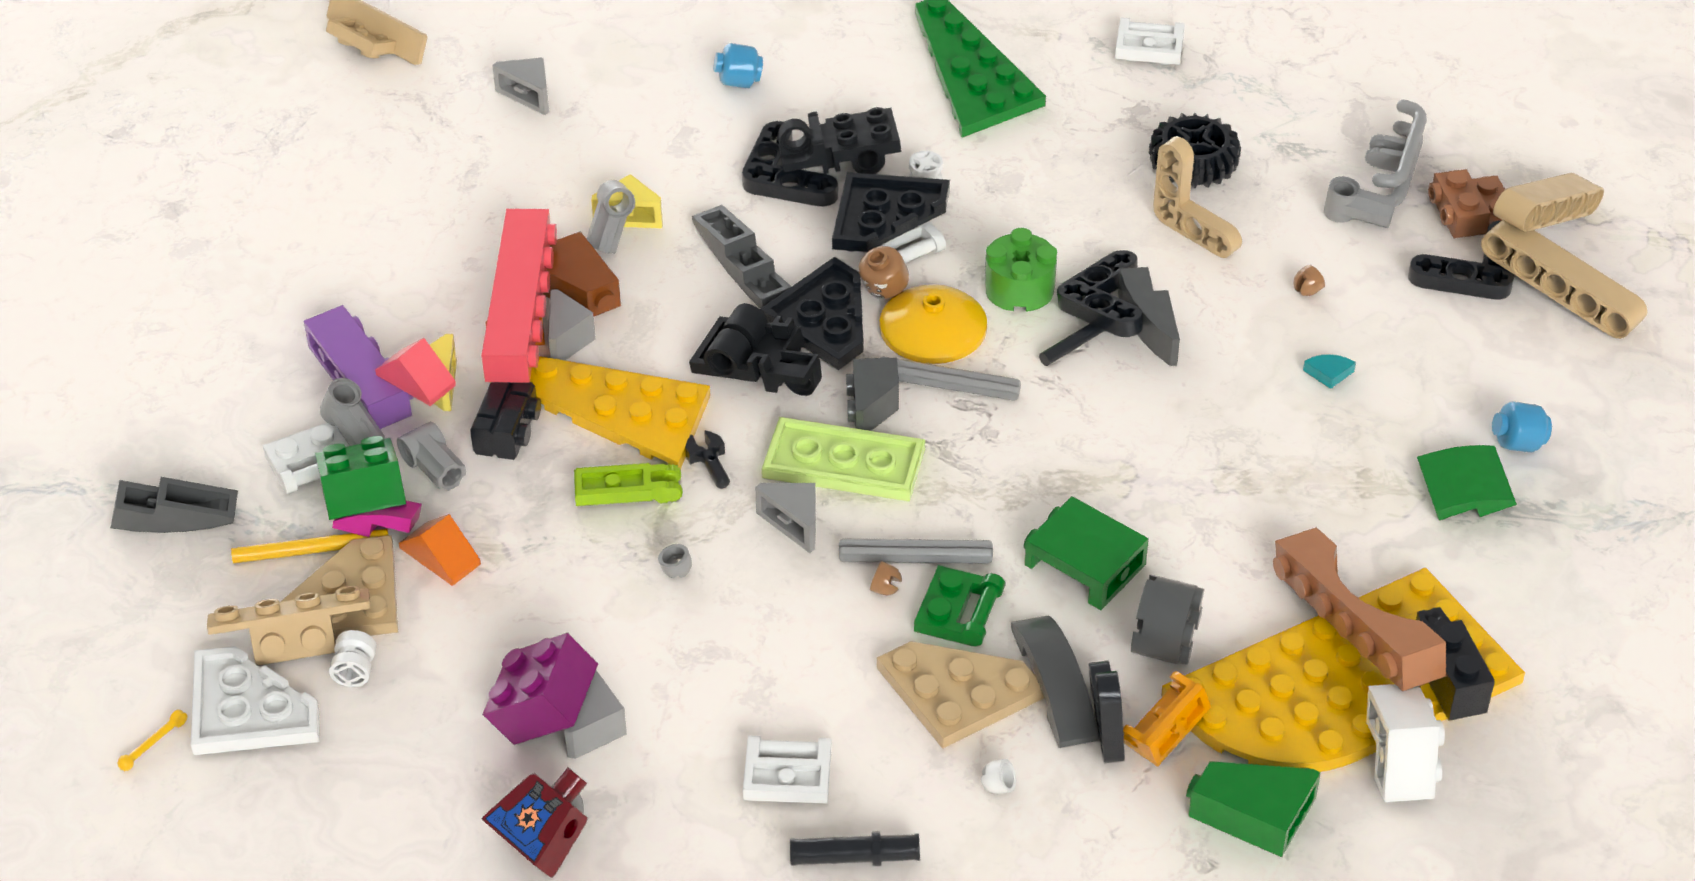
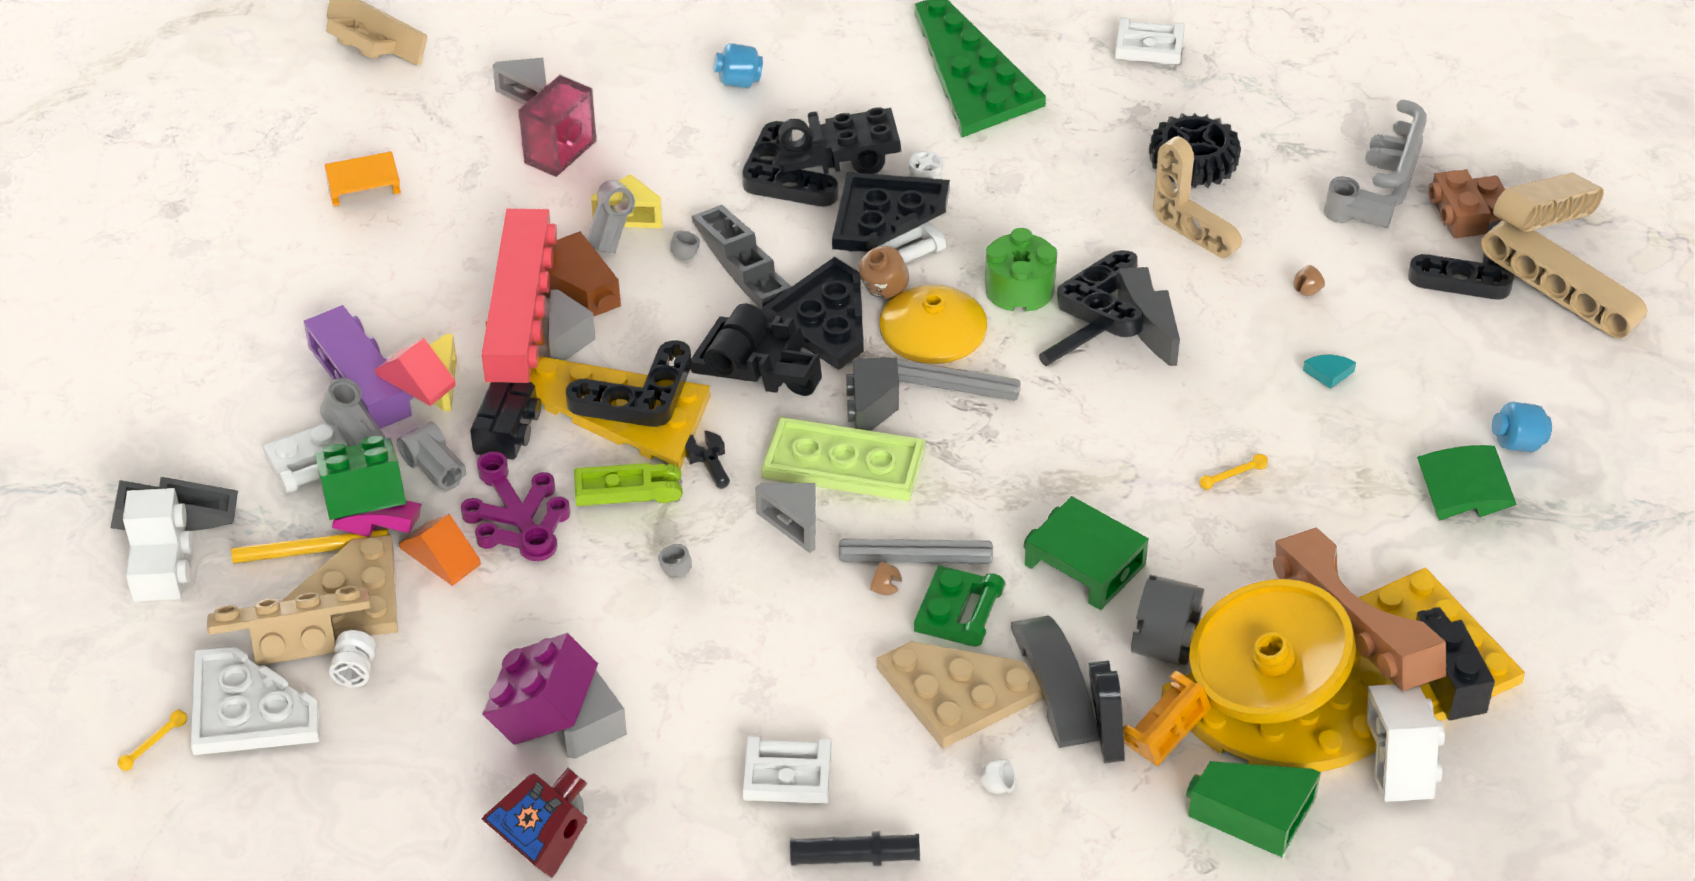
(157, 544): none -> white brick
(361, 174): none -> light orange hinge
(534, 541): none -> magenta plant
(557, 125): none -> clear pink brick
(640, 400): none -> black beam
(684, 245): none -> light grey hinge
(1259, 462): none -> yellow hinge
(1273, 651): none -> yellow dish

